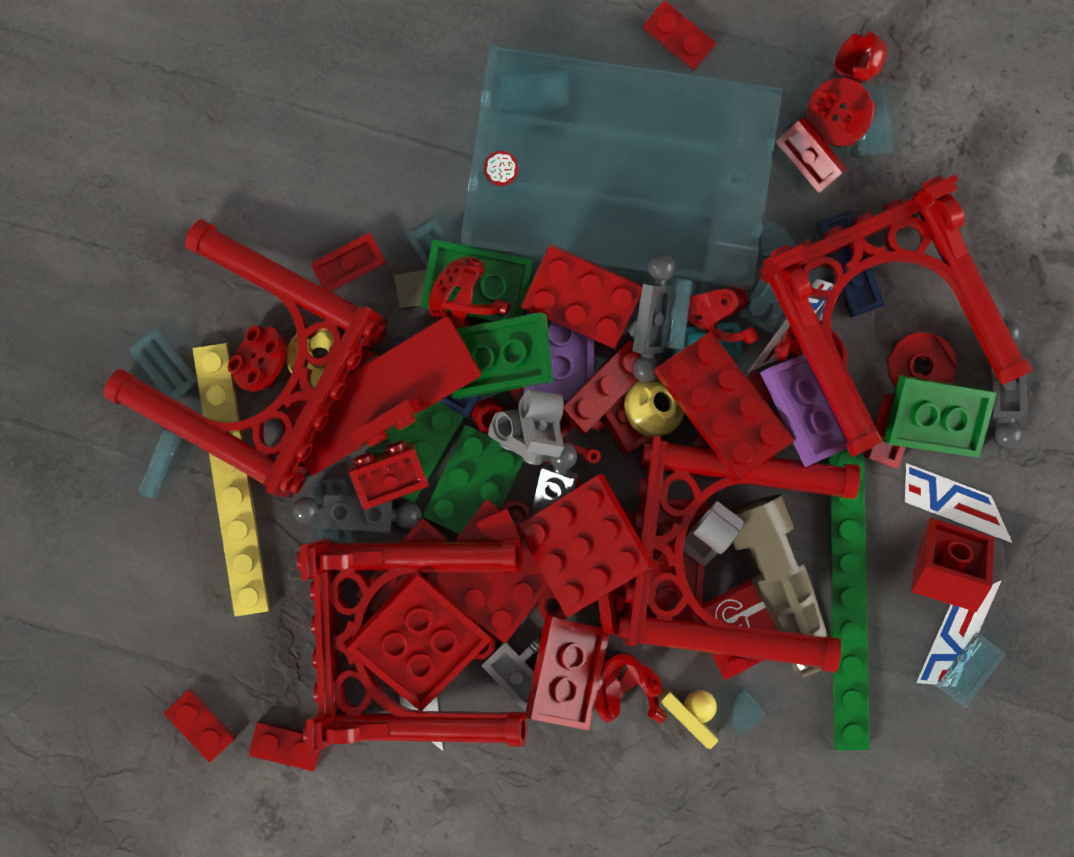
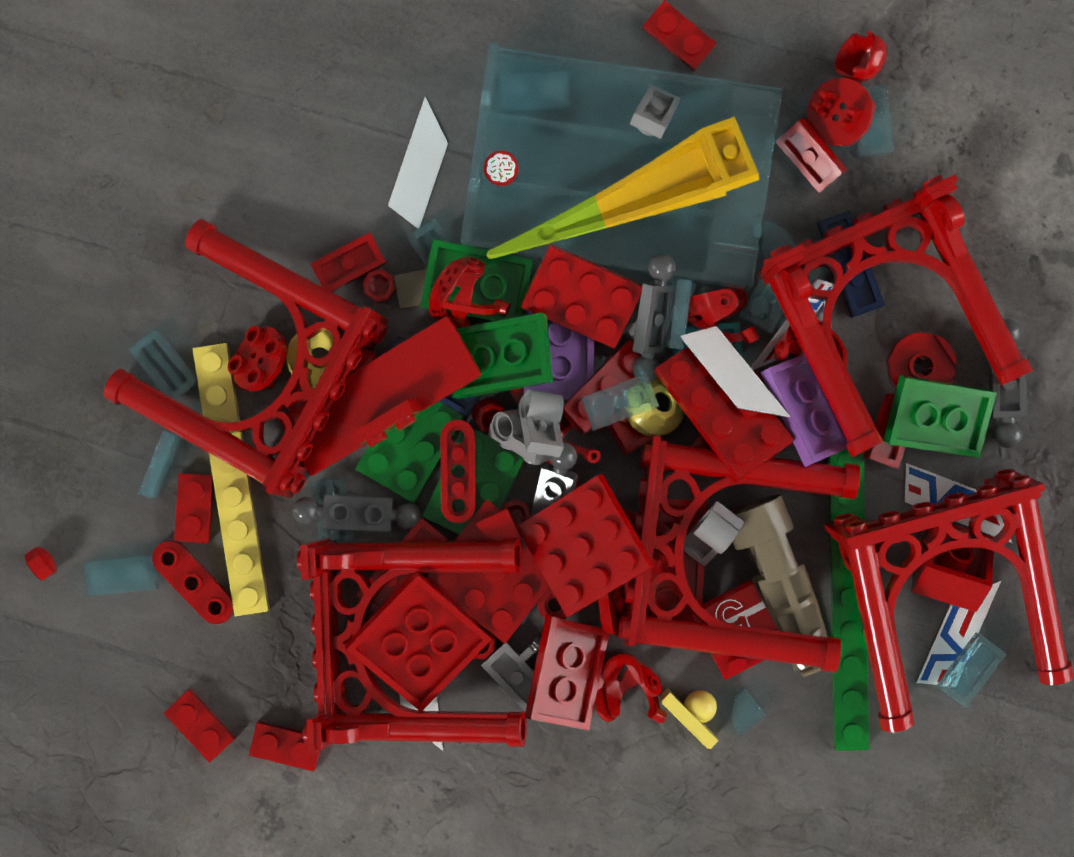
(41, 563): none -> red tile
(120, 575): none -> clear light blue plate
(194, 508): none -> red plate
(208, 588): none -> red plate
(379, 285): none -> red tile
(387, 474): red bracket -> none
(419, 167): none -> white sticker
(454, 487): none -> red plate
(619, 402): none -> clear light blue plate
(655, 111): none -> light grey plate
(687, 174): none -> yellow plate
(732, 371): none -> white sticker
(1005, 494): none -> red arch

